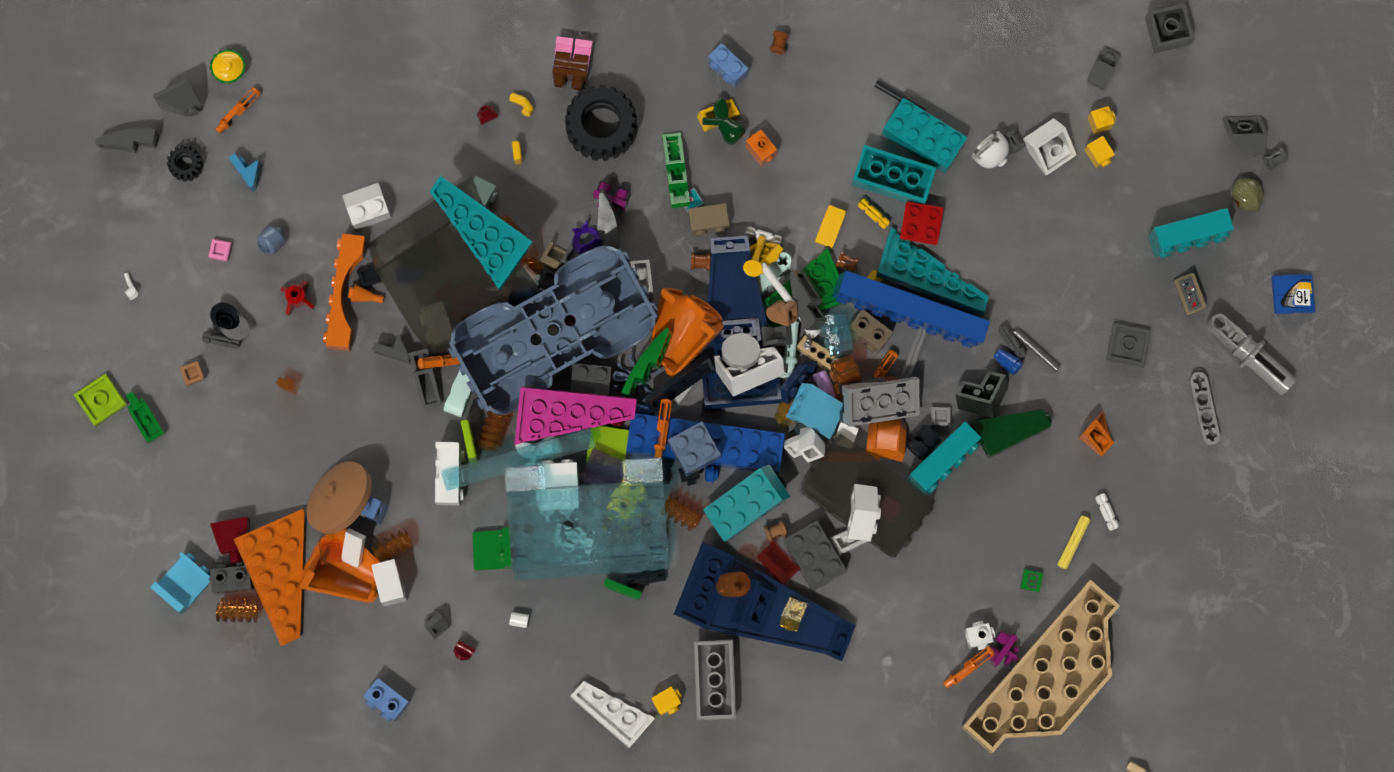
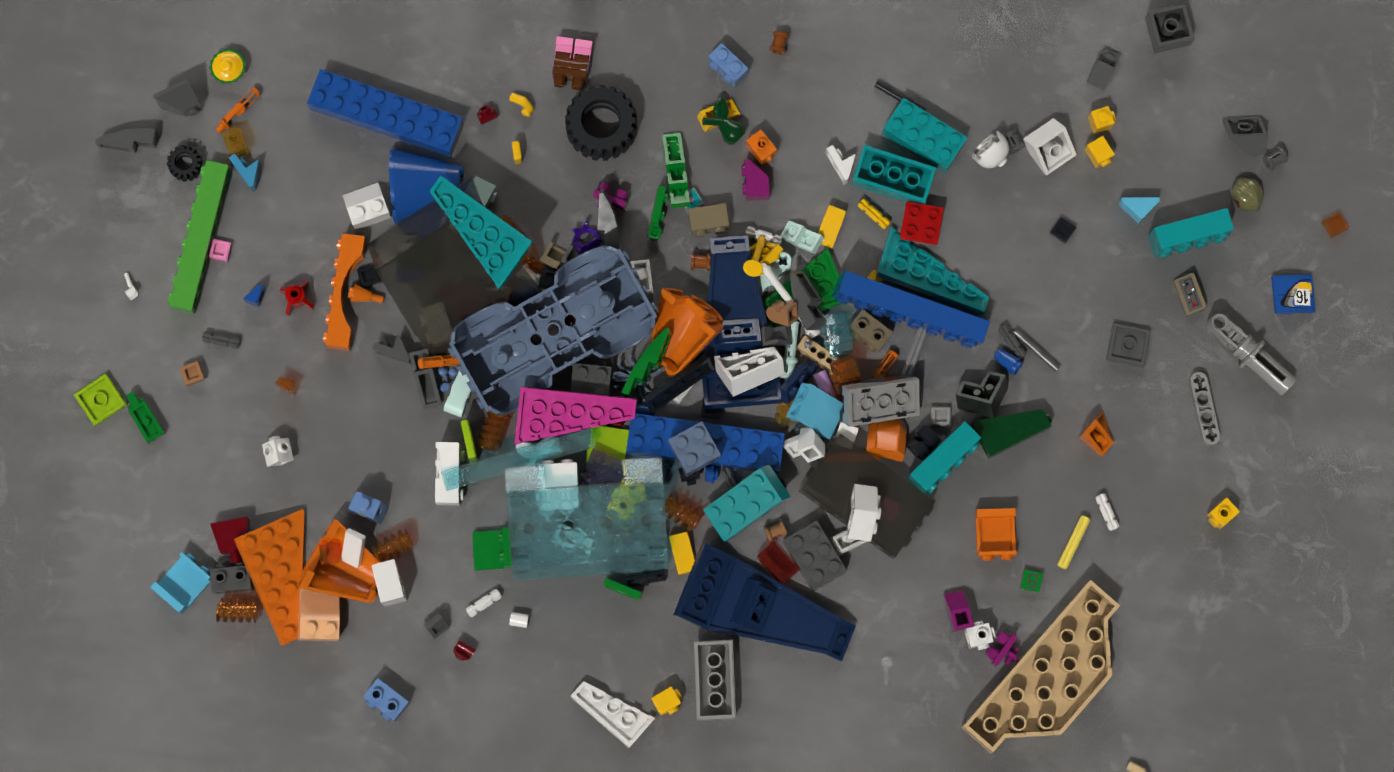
(199, 238): none -> bright green brick
(229, 322): black piece -> none
(235, 142): none -> clear yellow brick
(255, 296): none -> blue slope
(270, 240): sand blue head -> none
(277, 451): none -> white brick
(318, 616): none -> light nougat slope
(339, 497): medium nougat dish -> none
(385, 113): none -> blue brick
(412, 179): none -> blue cone
(443, 371): none -> medium blue piece
(483, 603): none -> white axle
(657, 214): none -> green hinge
(662, 427): orange piece -> none
(682, 552): none -> yellow slope
(730, 479): none -> dark grey axle
(733, 584): clear orange piece -> none
(740, 351): light grey tile -> none
(756, 182): none -> magenta slope
(793, 614): clear yellow bracket -> none
(801, 237): none -> light aqua slope
(843, 167): none -> white slope
(854, 261): dark orange bush -> none
(958, 611): none -> magenta slope
(969, 667): orange piece -> none
(995, 533): none -> orange panel
(1062, 230): none -> black tile
(1138, 207): none -> medium azure slope
(1222, 513): none -> yellow brick
(1335, 225): none -> clear orange plate

